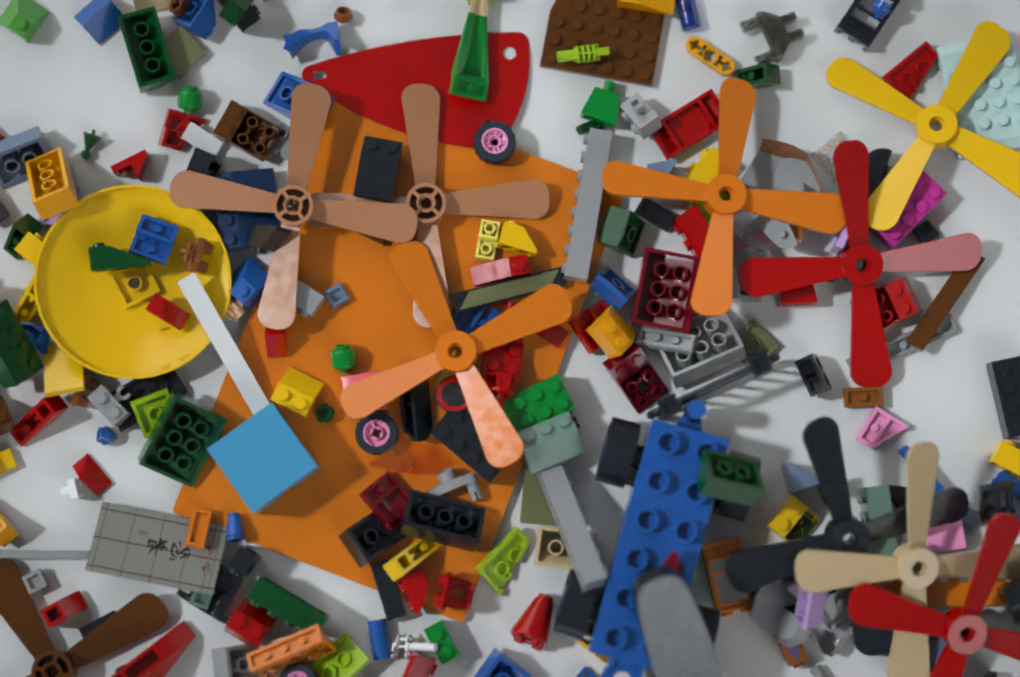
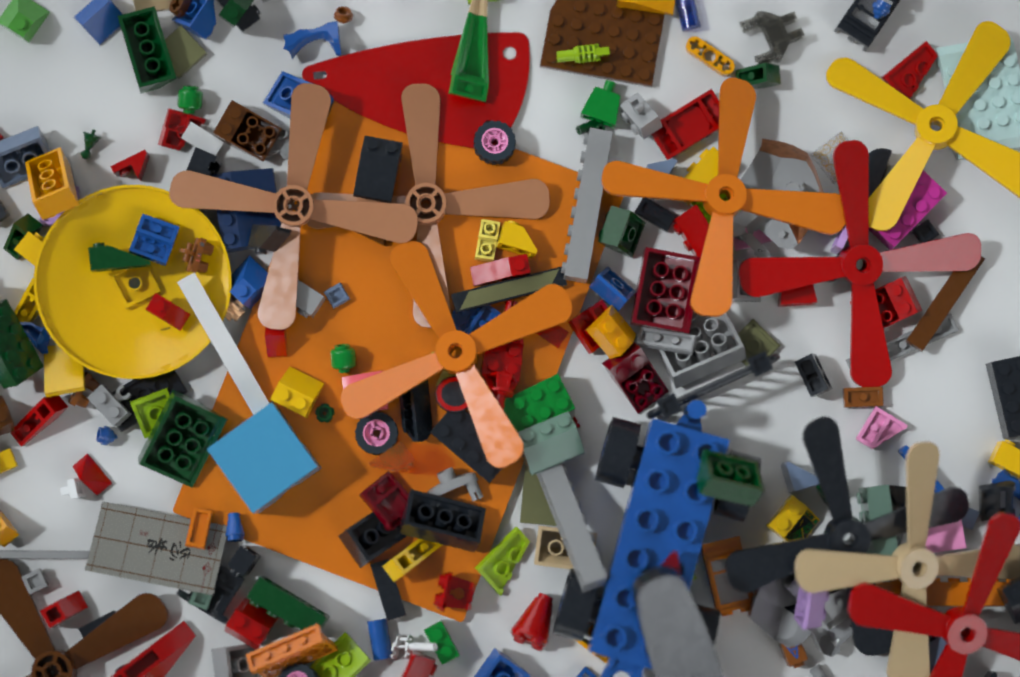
(416, 587): red slope -> none

